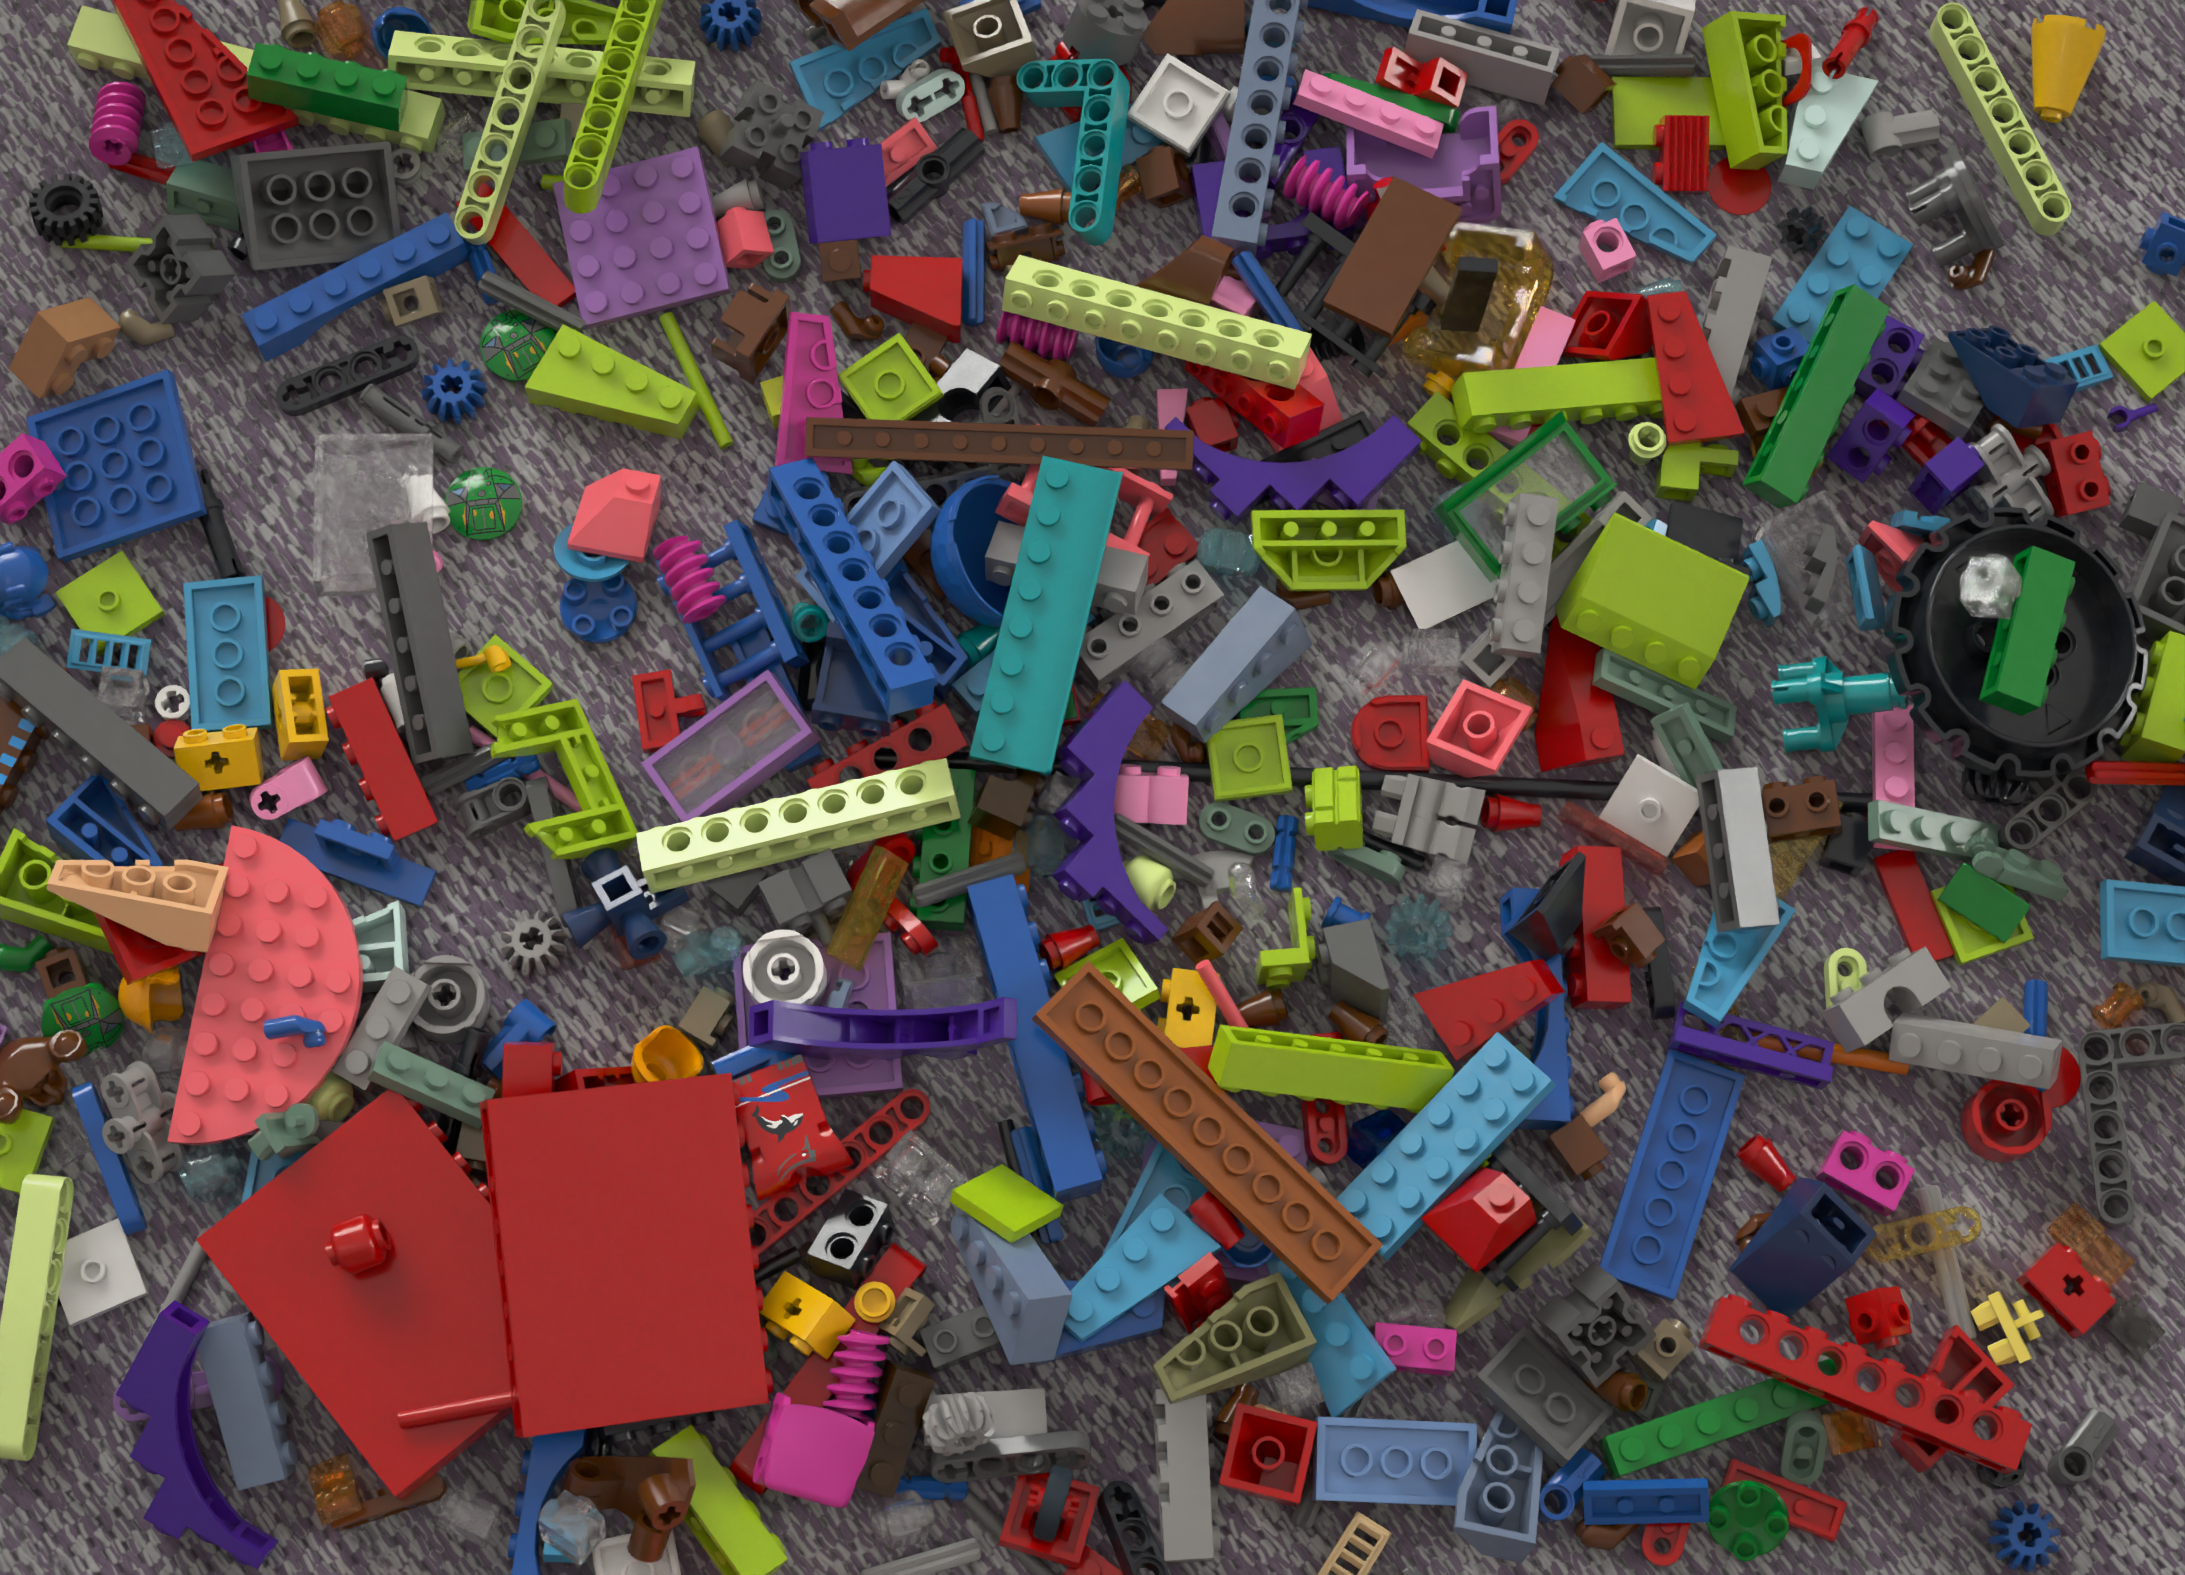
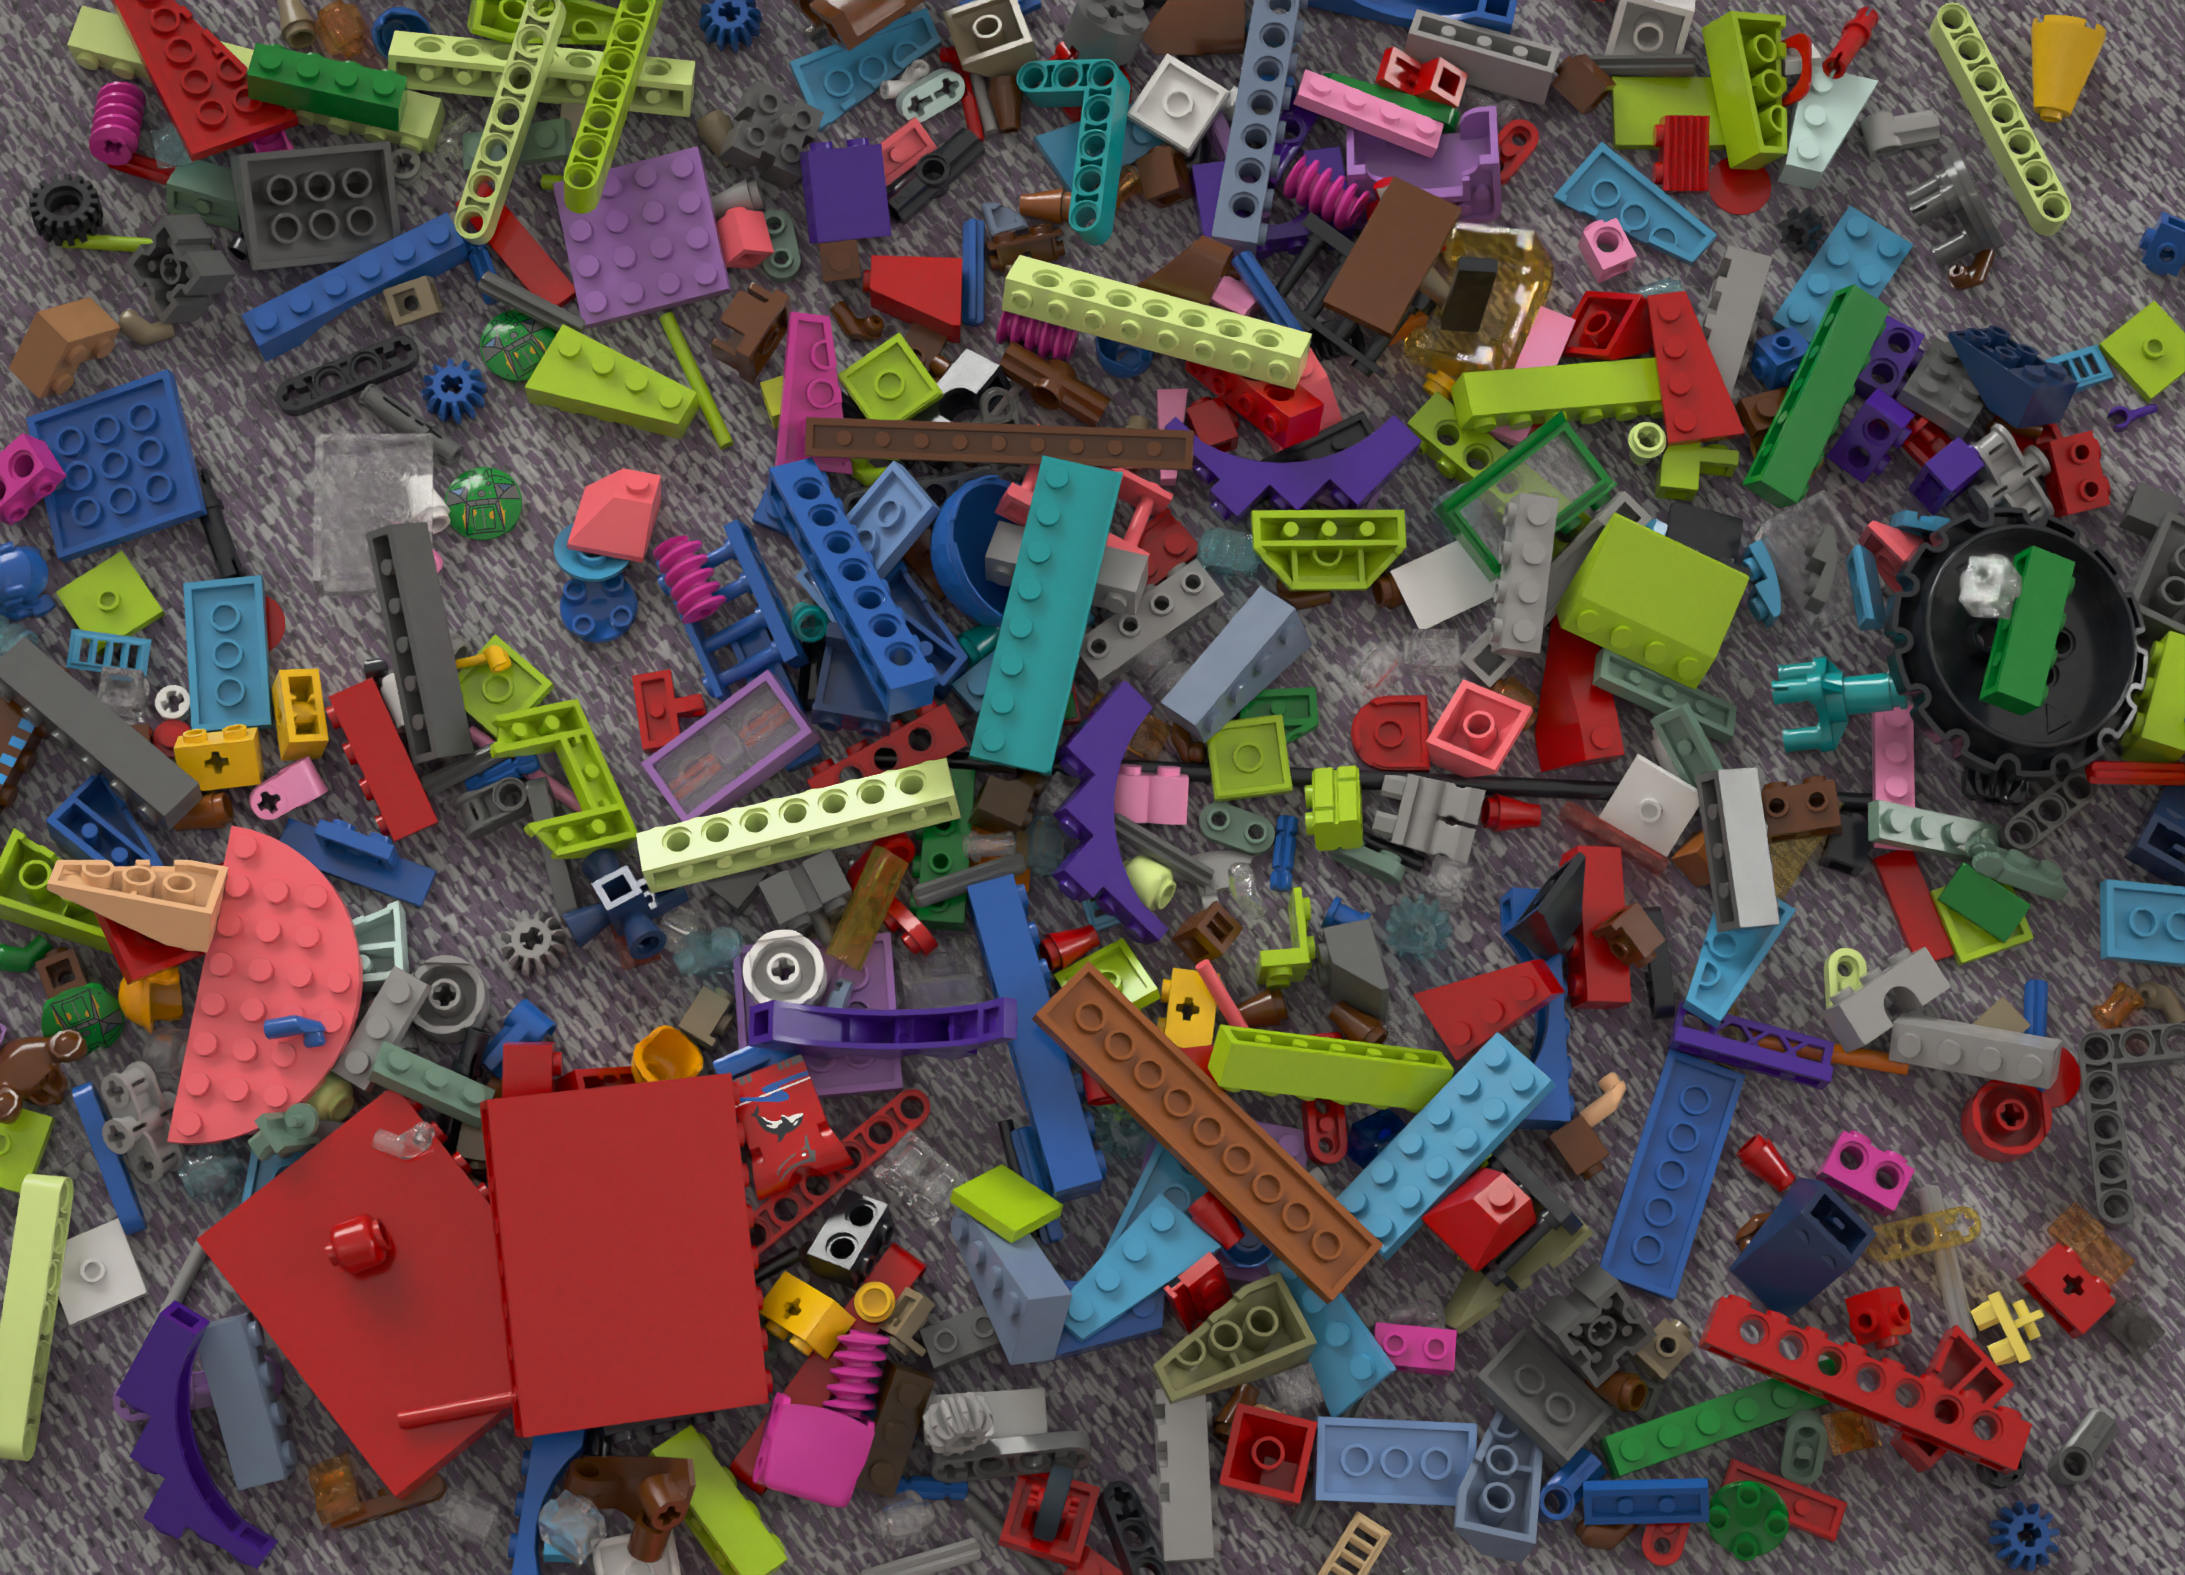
(407, 1144): none -> clear arm
(988, 845): none -> clear pin

